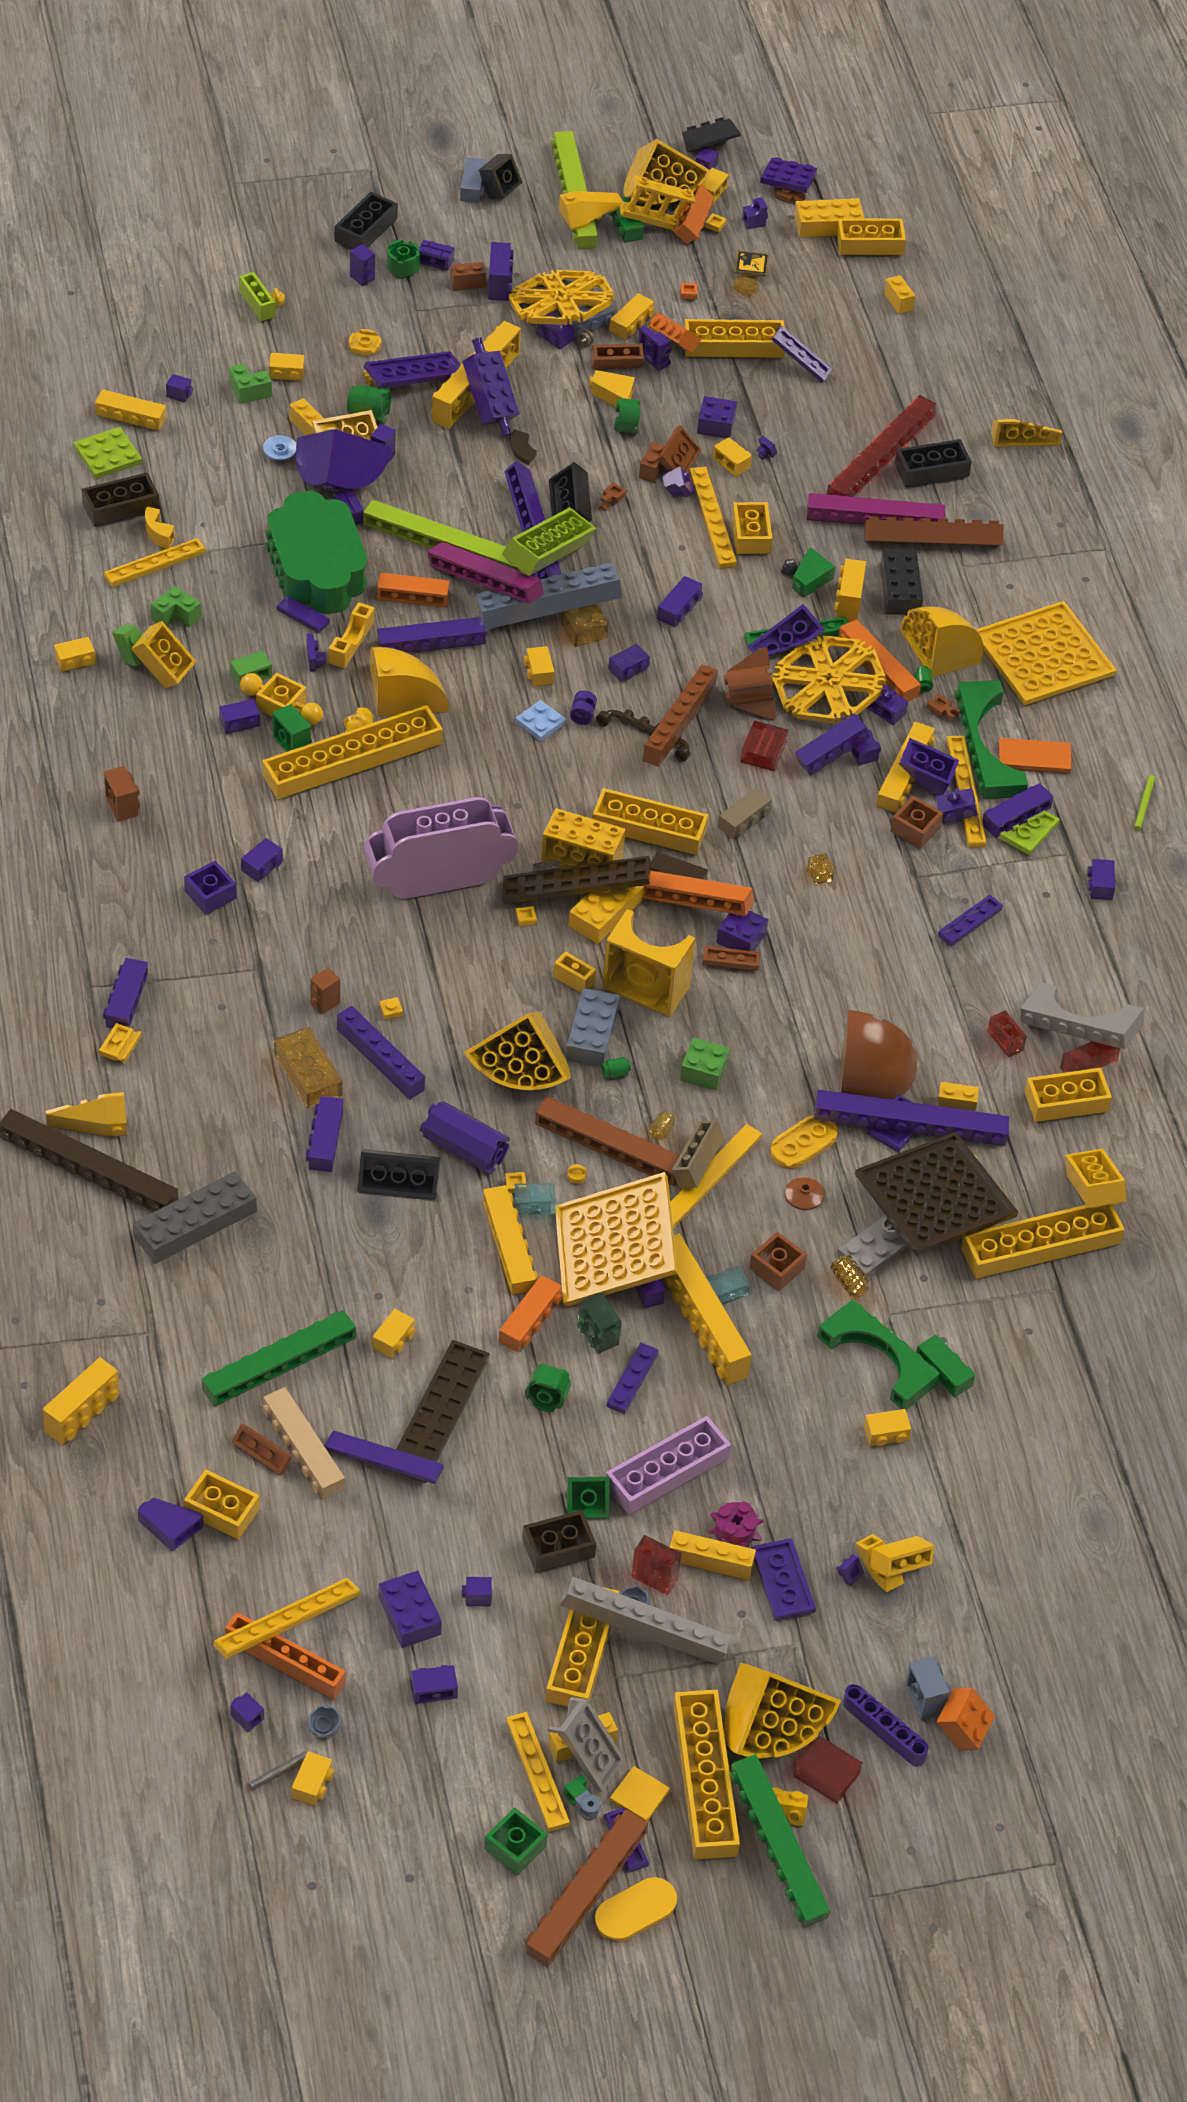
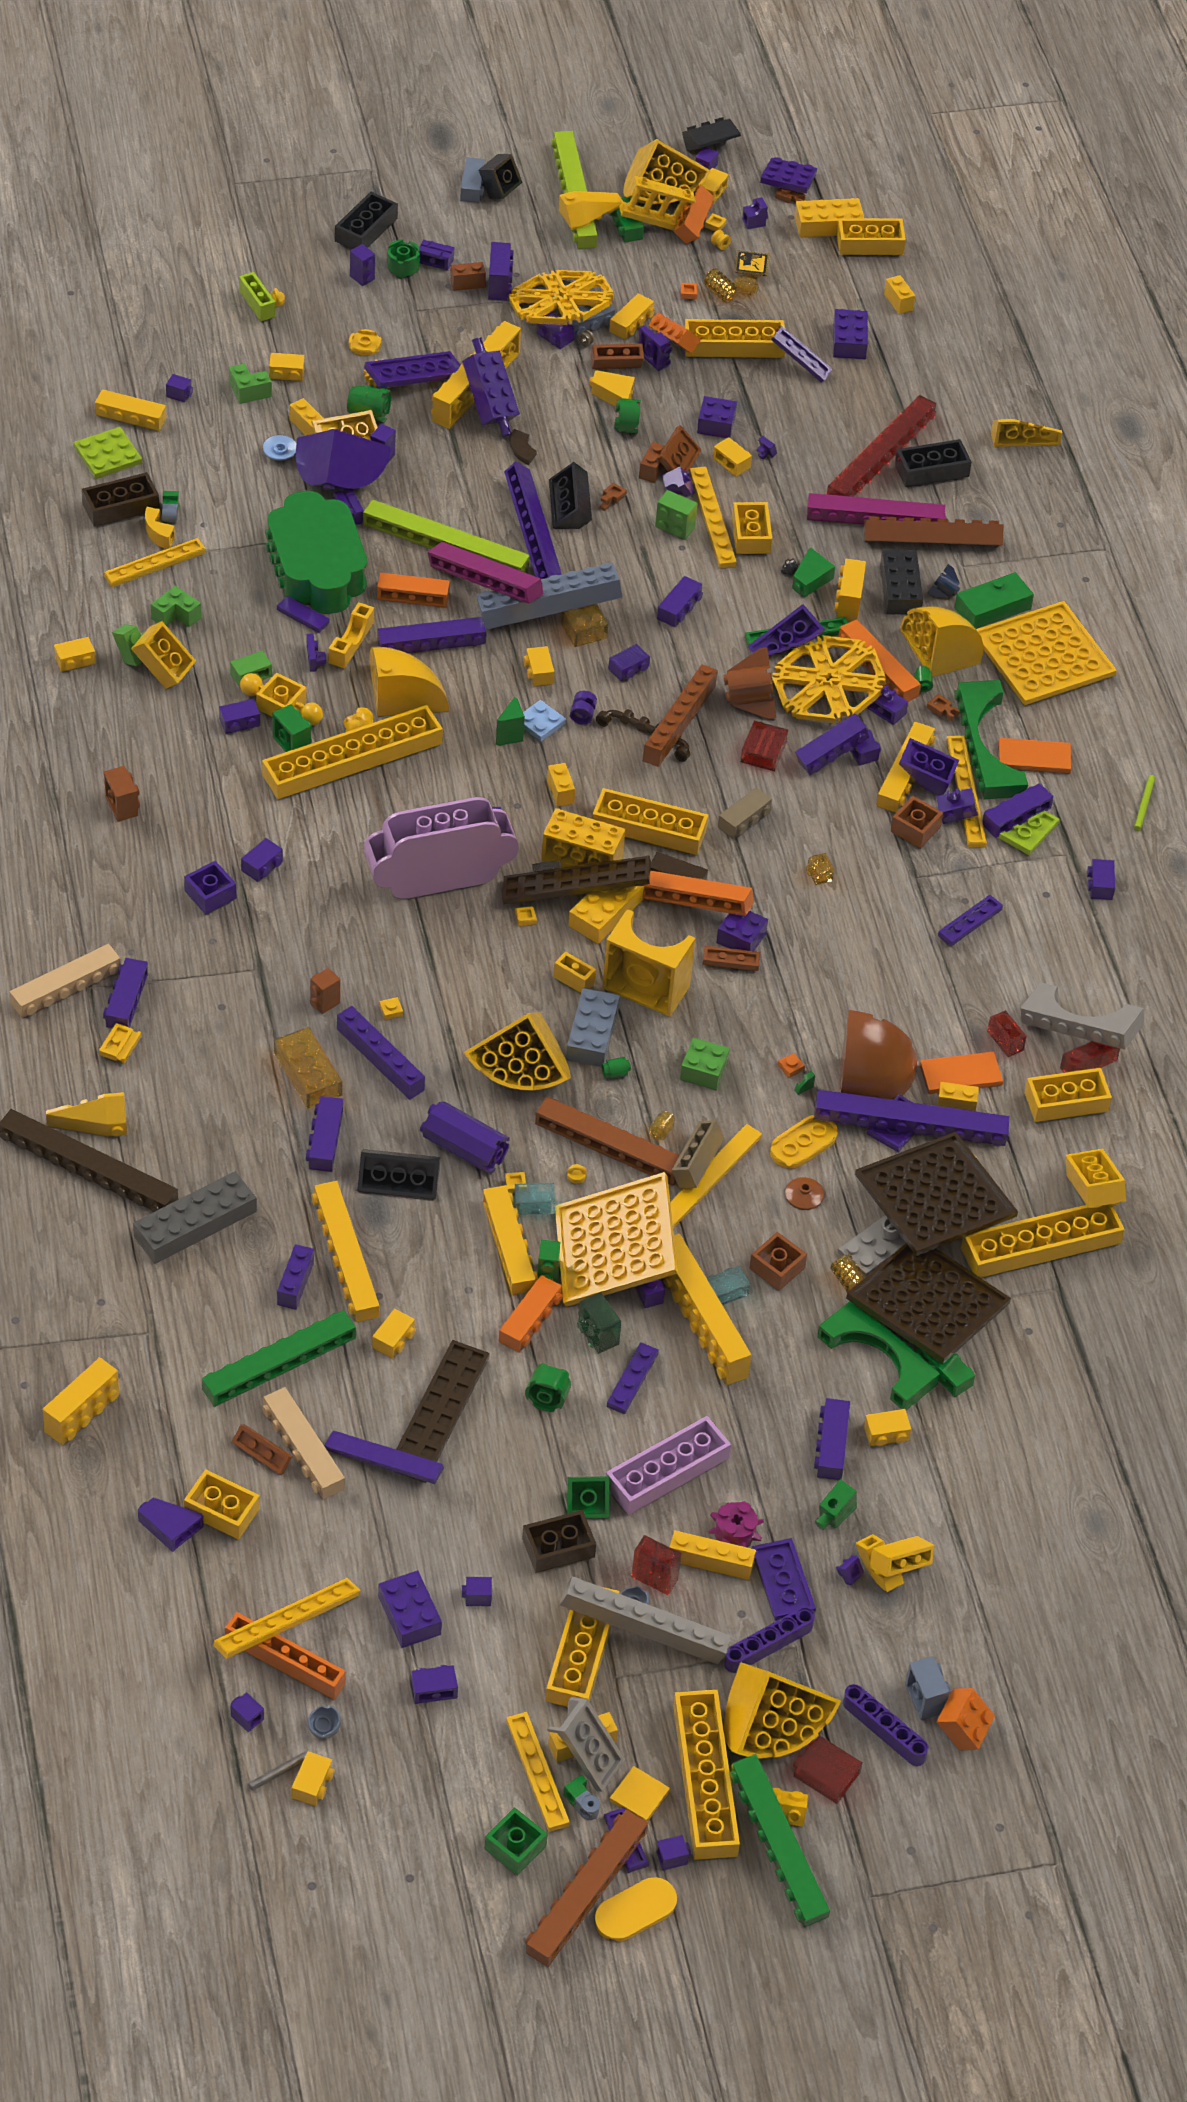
(65, 981): none -> tan brick
(170, 506): none -> leg
(295, 1276): none -> dark purple brick
(346, 1251): none -> yellow brick
(510, 724): none -> green slope
(548, 541): lime brick -> none
(549, 1259): none -> green brick
(561, 784): none -> yellow brick
(673, 1852): none -> dark purple brick
(676, 514): none -> bright green brick
(720, 239): none -> yellow wheel
(721, 285): none -> clear yellow piece
(773, 1631): none -> dark purple beam
(791, 1065): none -> orange plate
(806, 1084): none -> green tile
(833, 1439): none -> dark purple brick
(837, 1505): none -> green torso
(850, 334): none -> dark purple brick
(929, 1300): none -> dark brown plate
(946, 584): none -> dark blue brick
(970, 1070): none -> orange tile
(994, 600): none -> green brick

